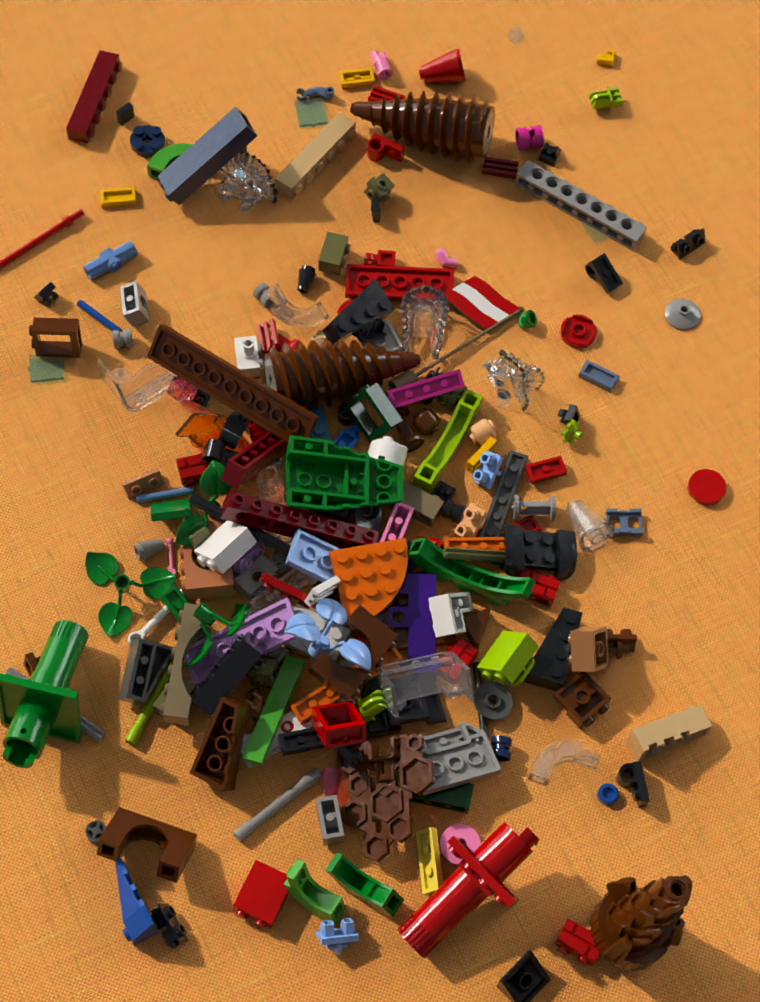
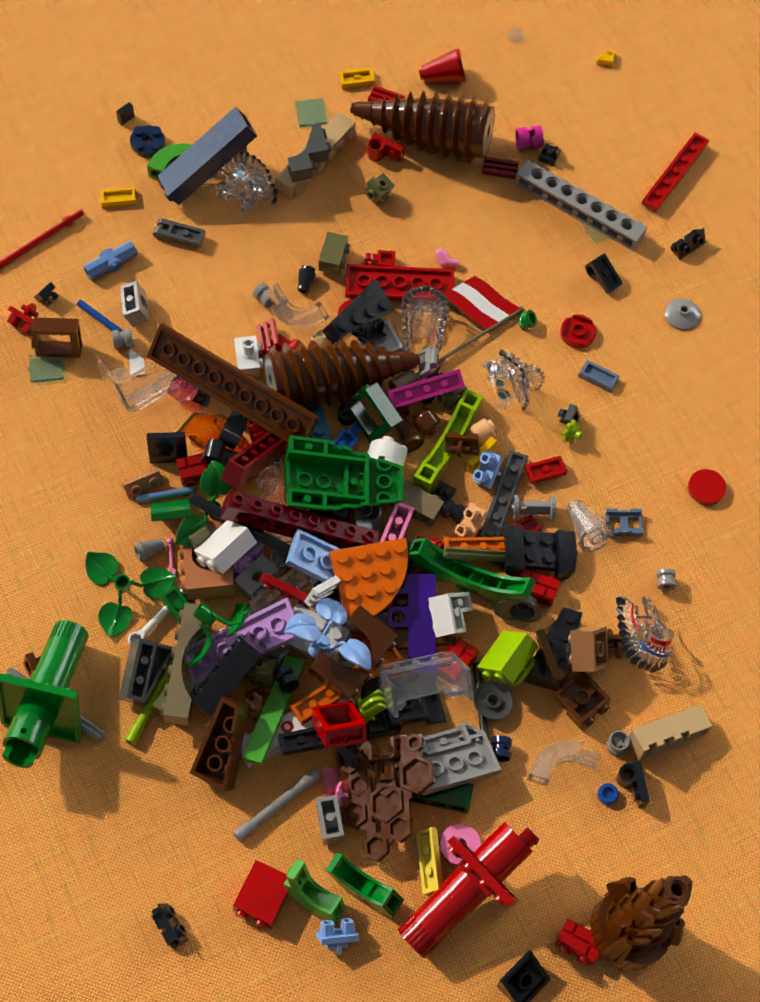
(17, 316): none -> red hips
(93, 829): dark grey wheel -> none
(94, 97): dark red brick -> none
(131, 826): reddish brown arch -> none
(134, 912): blue wedge -> none
(136, 362): none -> white sticker
(166, 447): none -> black plate
(179, 233): none -> dark grey plate
(286, 679): none -> black wheel
(315, 91): sand blue arm -> none
(316, 150): none -> dark grey arch
(340, 792): none -> bright pink plant
(375, 209): black tile -> none
(381, 65): bright pink hinge -> none
(428, 361): none -> light grey piece
(462, 444): none -> reddish brown hips
(476, 626): reddish brown slope -> none
(519, 609): none -> dark grey piece
(551, 659): none -> dark brown plate
(608, 98): lime arm -> none
(621, 739): none -> light grey wheel
(644, 637): none -> clear piece
(666, 579): none -> light grey wheel
(675, 172): none -> red plate

